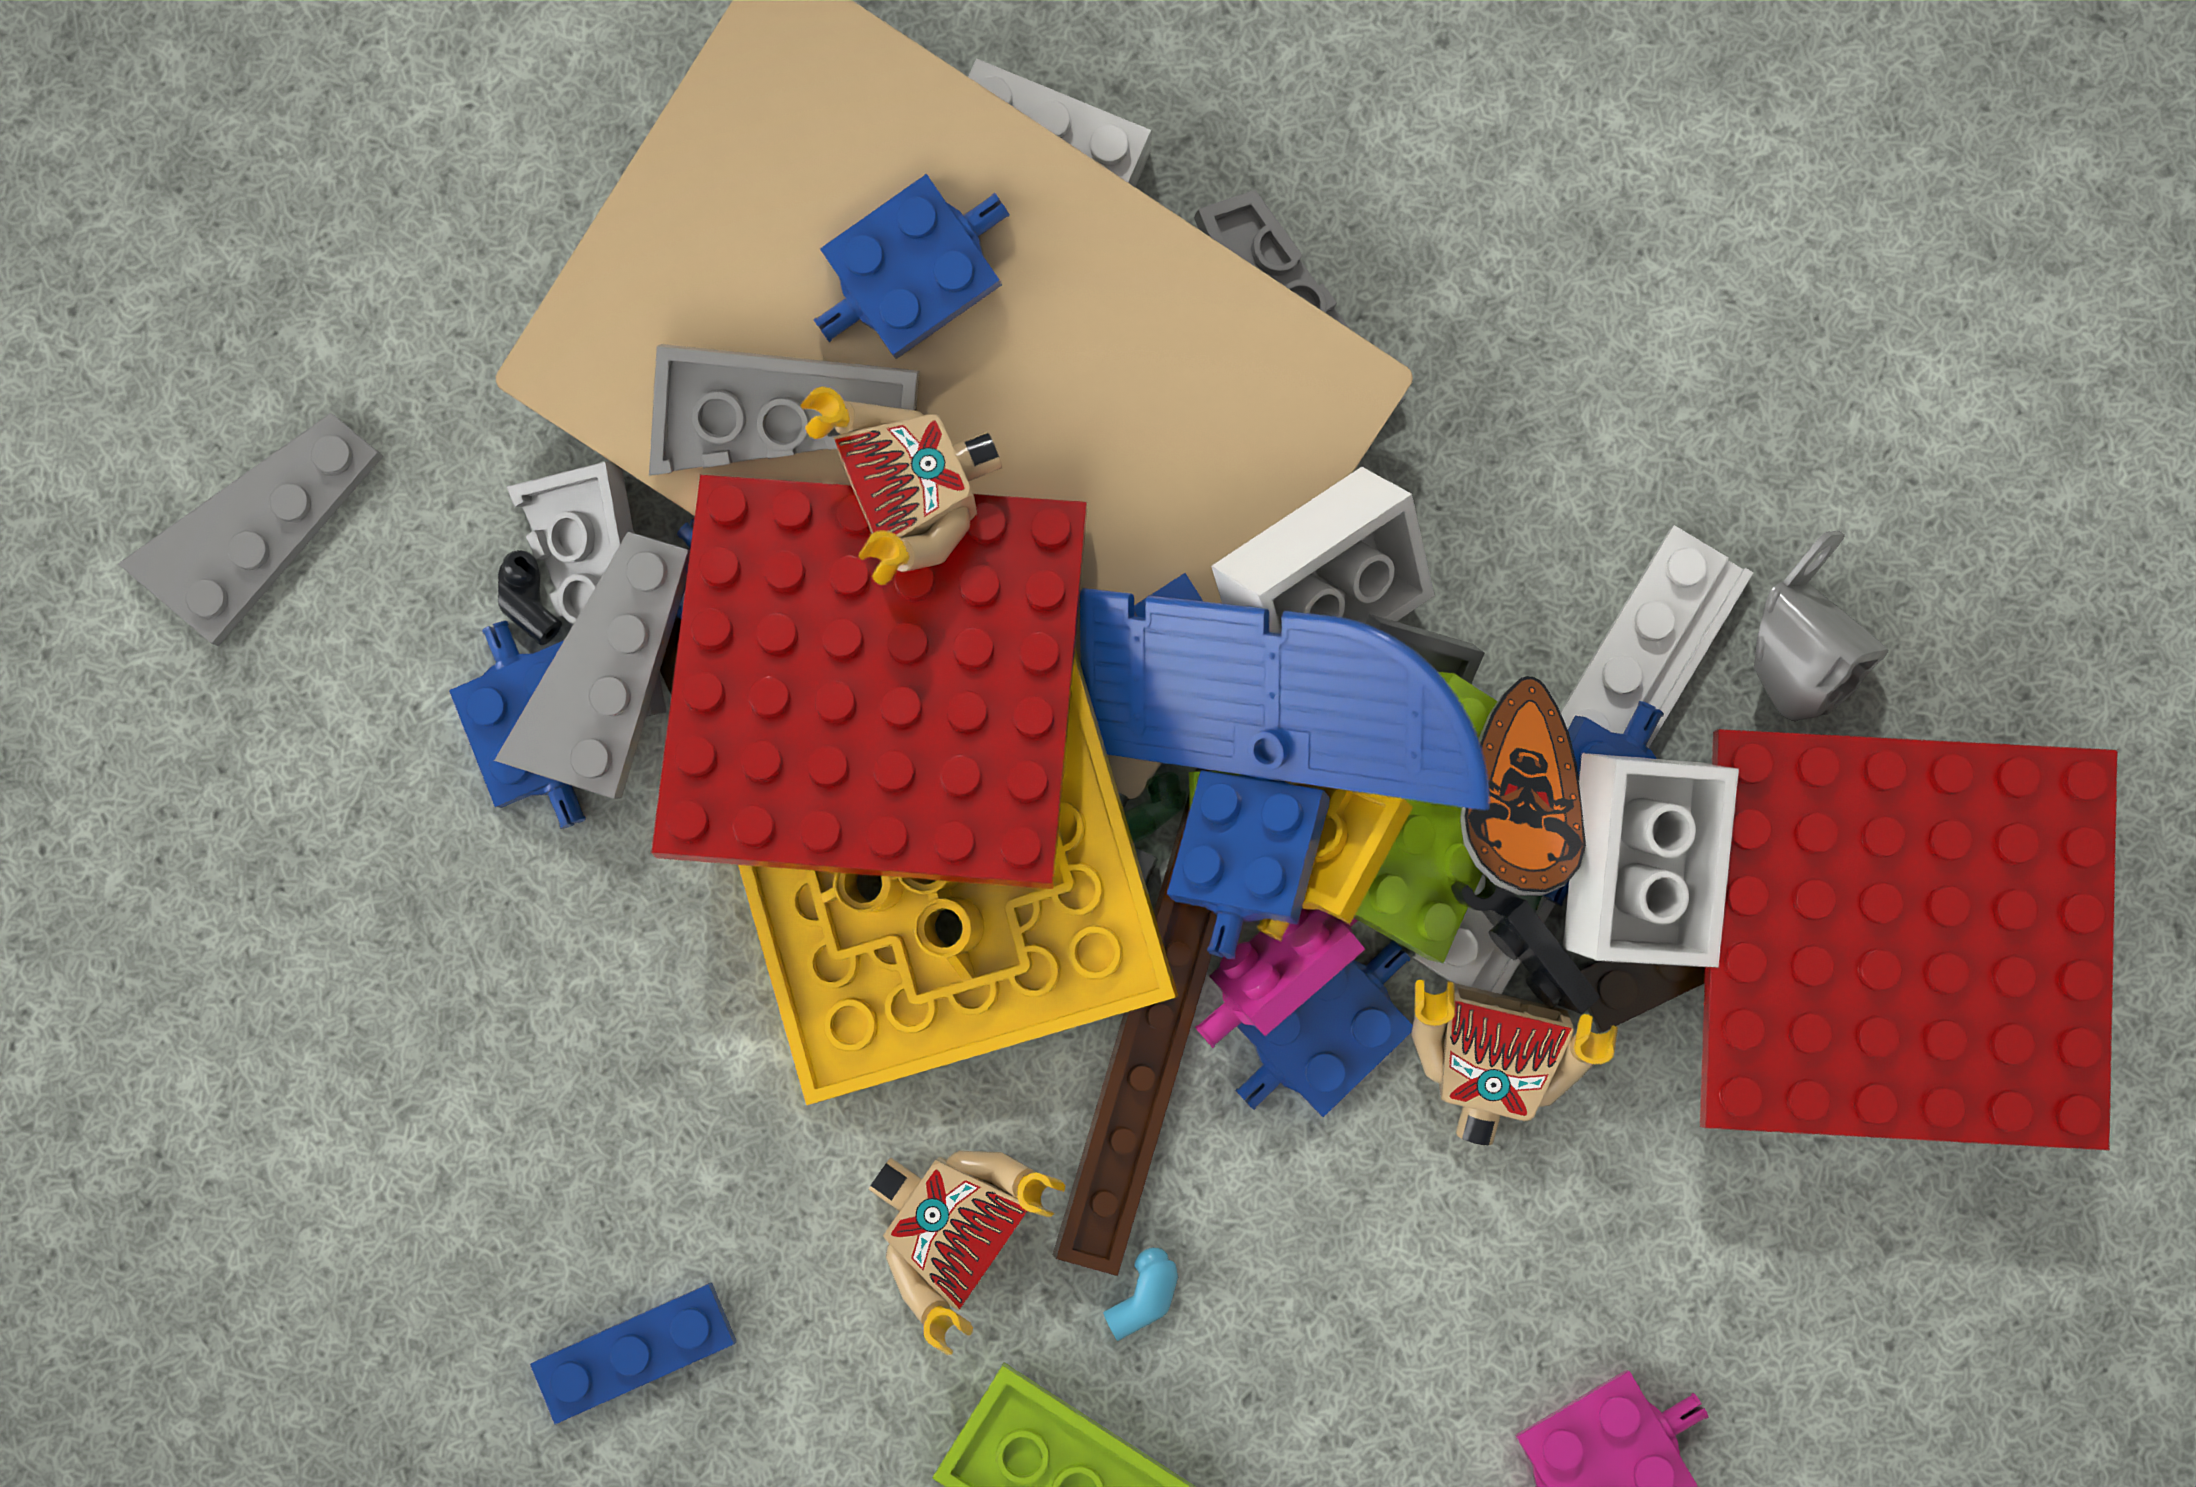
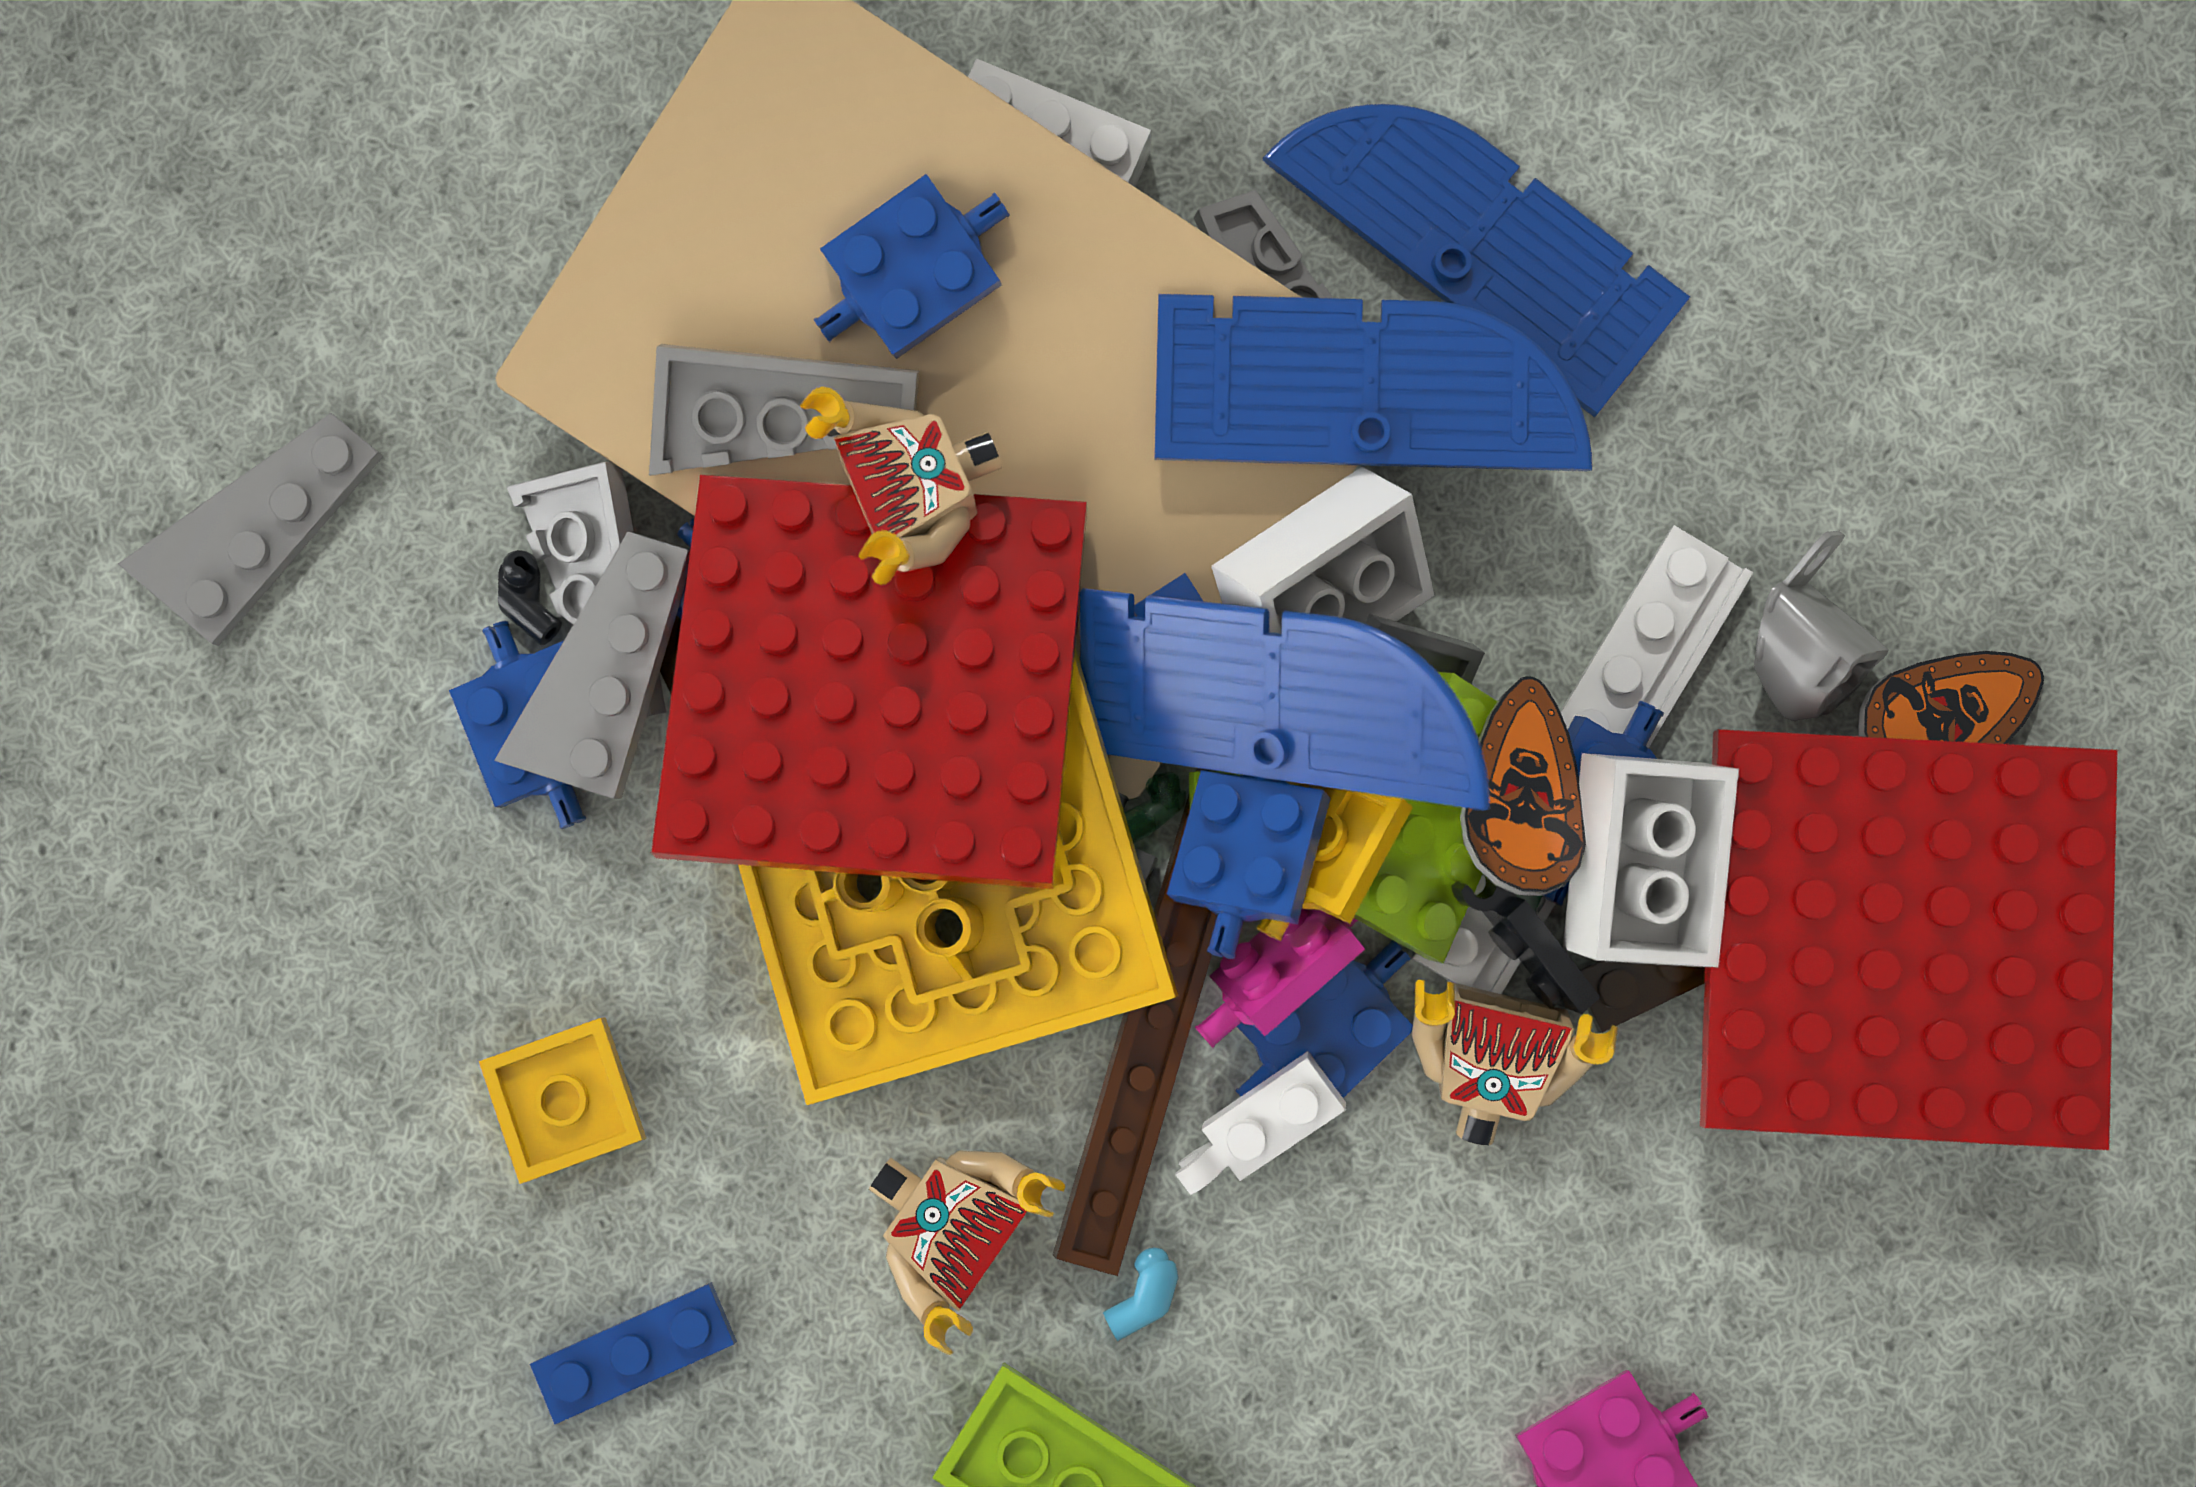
(562, 1100): none -> yellow plate
(1263, 1123): none -> white plate
(1326, 389): none -> blue door
(1451, 220): none -> blue door
(1954, 699): none -> shield

